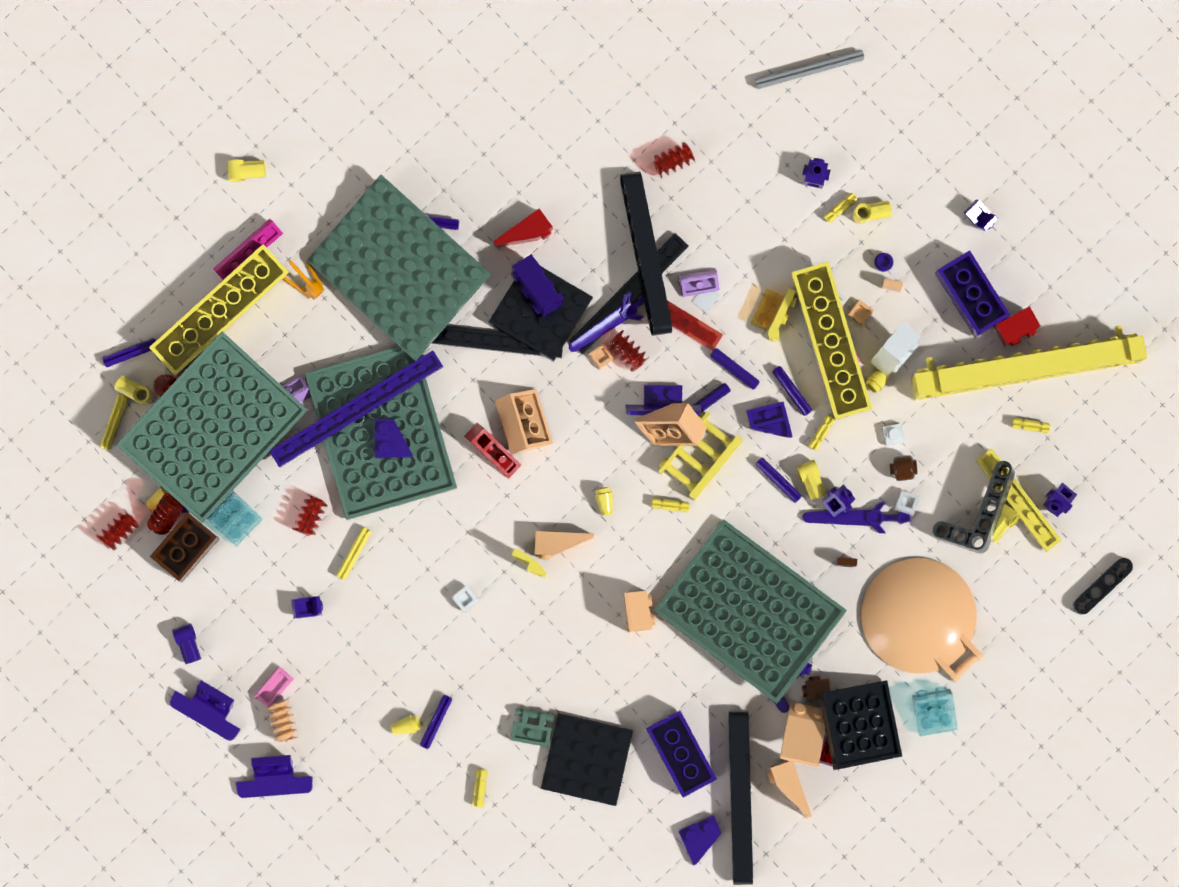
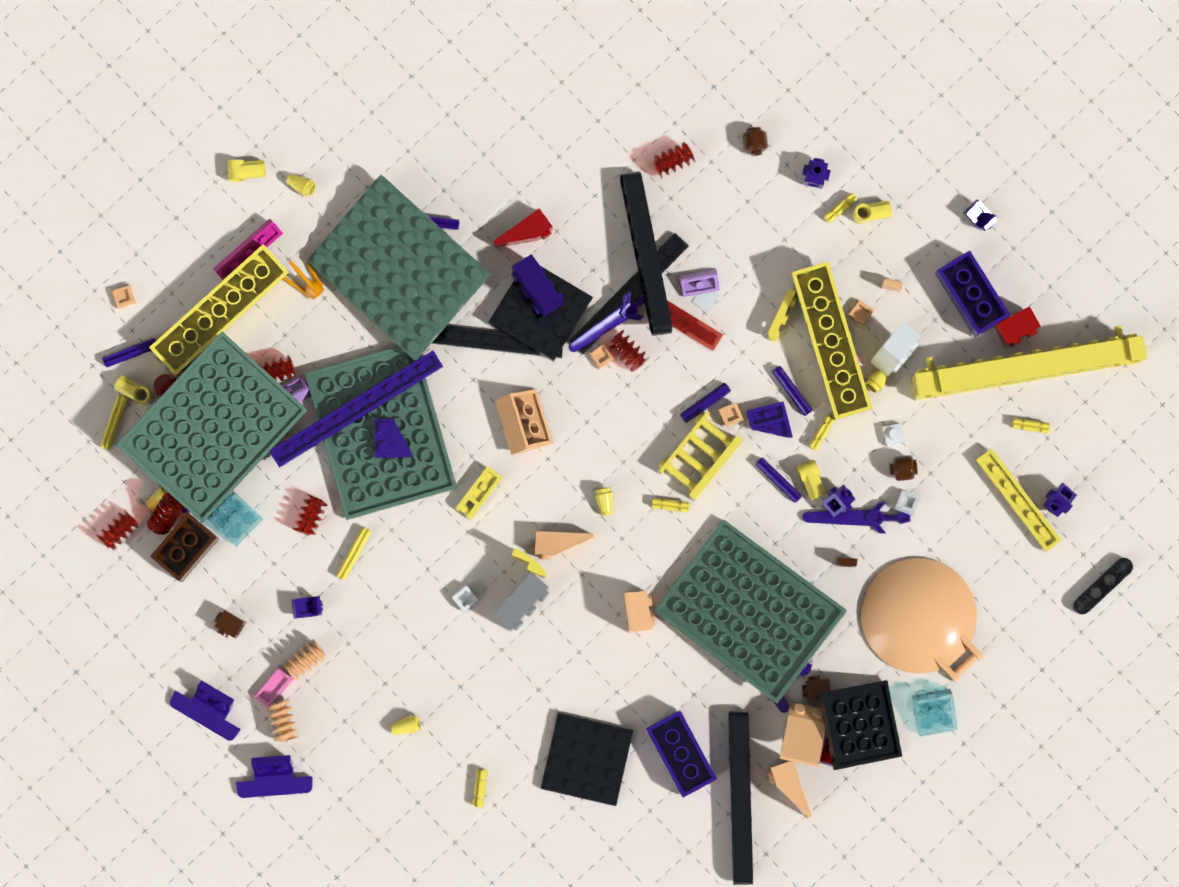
(123, 296): none -> light nougat tile
(186, 640): dark purple piece -> none
(229, 624): none -> reddish brown brick
(280, 369): none -> clear red piece
(301, 184): none -> light yellow cone
(304, 660): none -> light nougat piece
(435, 721): dark purple axle -> none
(479, 492): none -> light yellow plate
(492, 450): red slope -> none
(521, 602): none -> light grey brick
(531, 733): sand green plate -> none
(658, 397): dark purple plate -> none
(672, 426): light nougat slope -> none
(700, 837): dark purple wing -> none
(731, 415): none -> light nougat plate
(734, 368): dark purple axle -> none
(755, 141): none -> reddish brown head
(767, 309): clear yellow plate -> none
(809, 69): light grey axle -> none
(883, 262): dark purple plate -> none
(977, 532): dark grey beam -> none
(1007, 520): light yellow piece -> none

